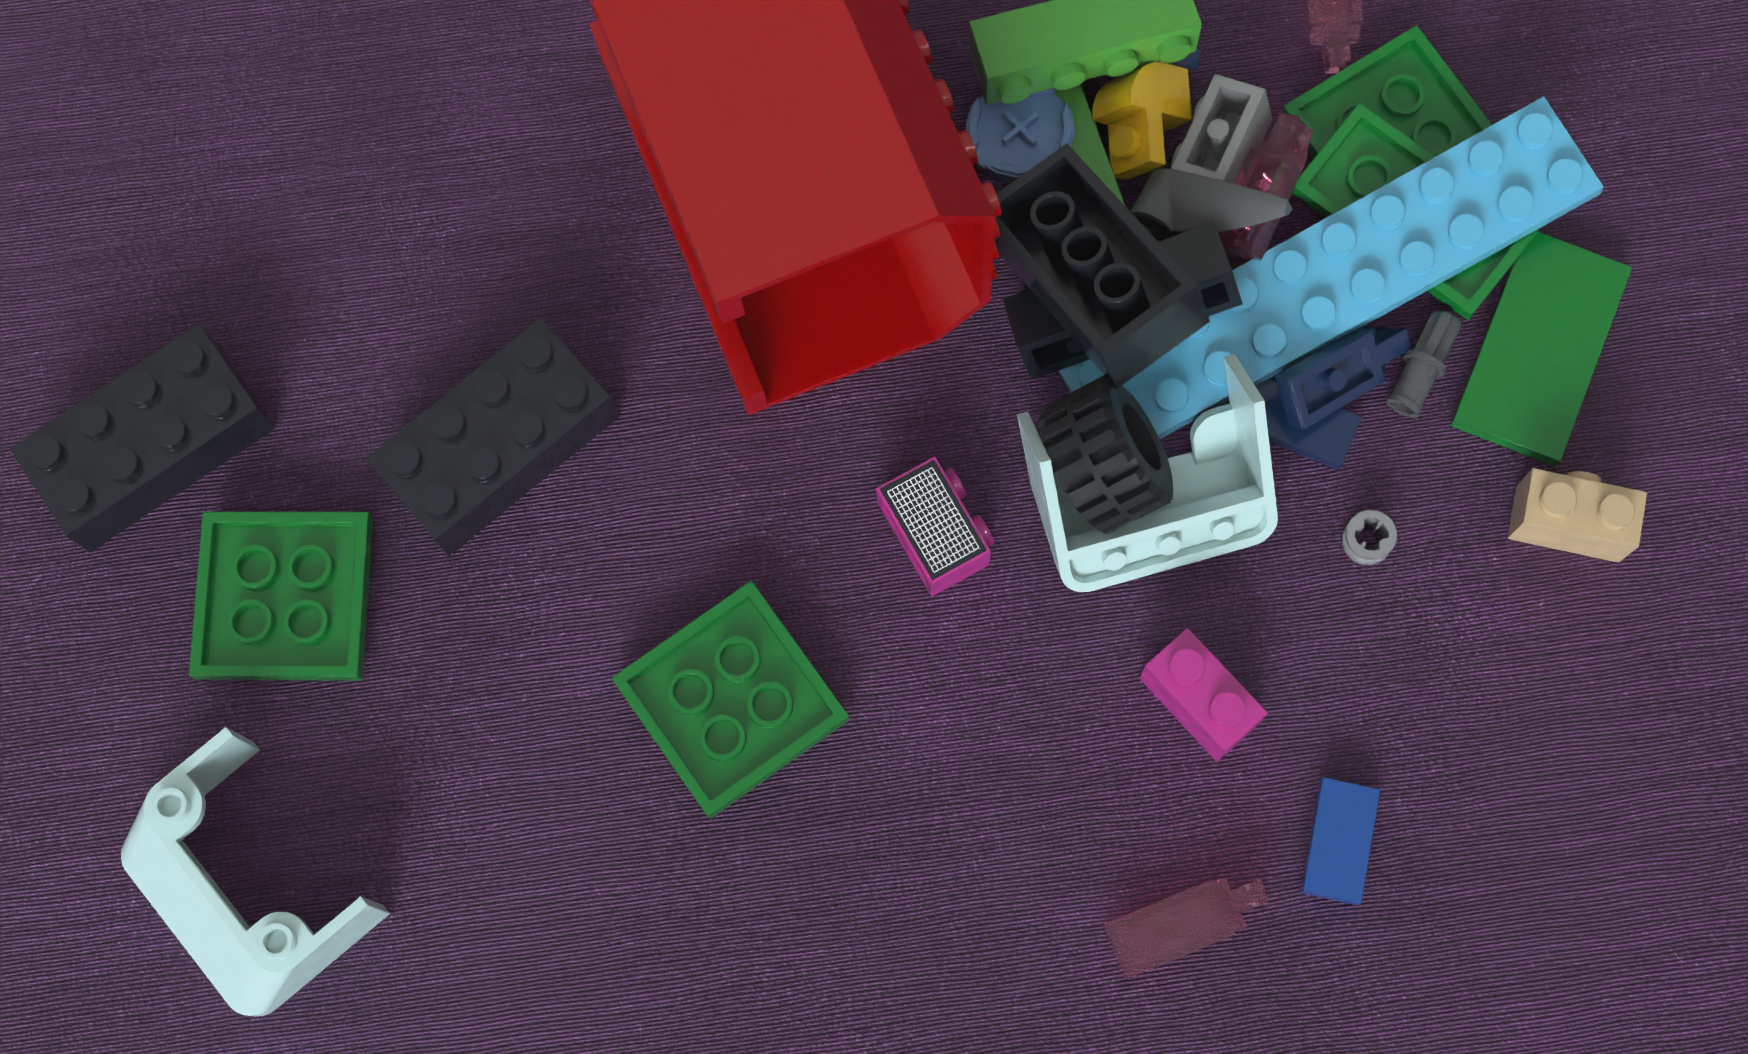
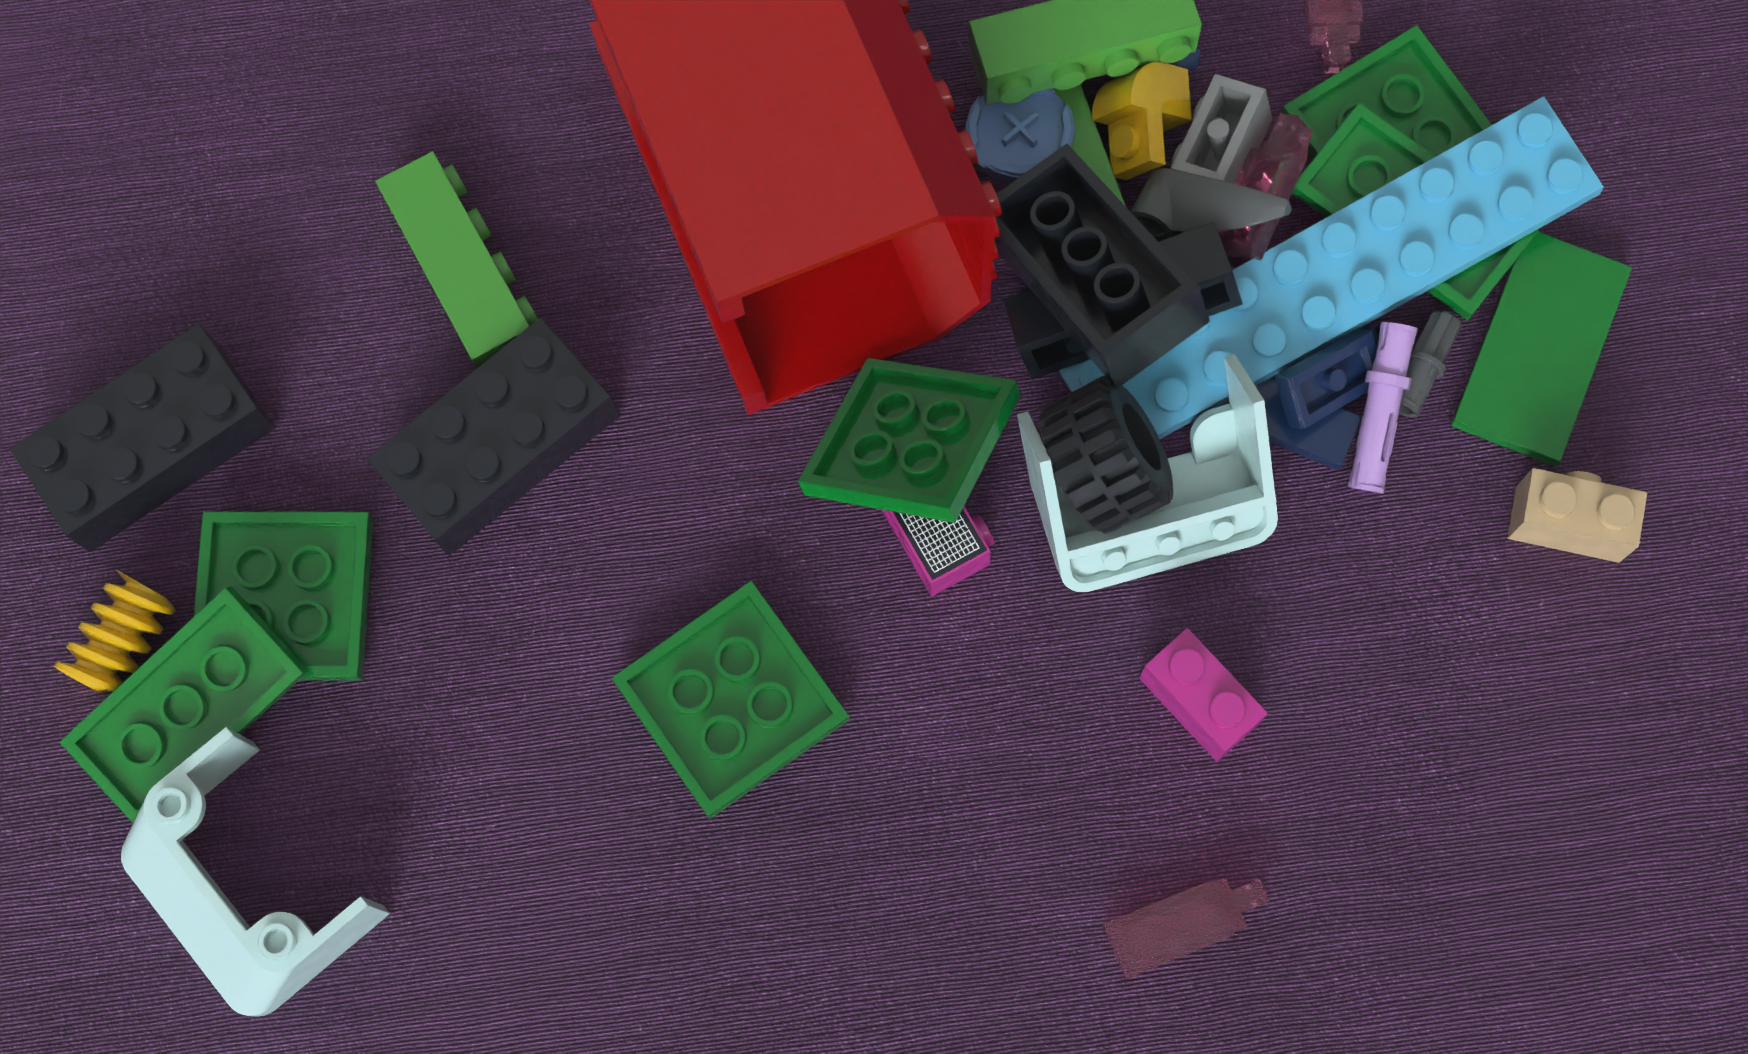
(116, 635): none -> yellow piece
(205, 678): none -> green plate
(454, 256): none -> bright green brick
(910, 439): none -> green plate
(1340, 841): blue tile -> none
(1380, 522): light grey bush -> none
(1382, 406): none -> lavender pin

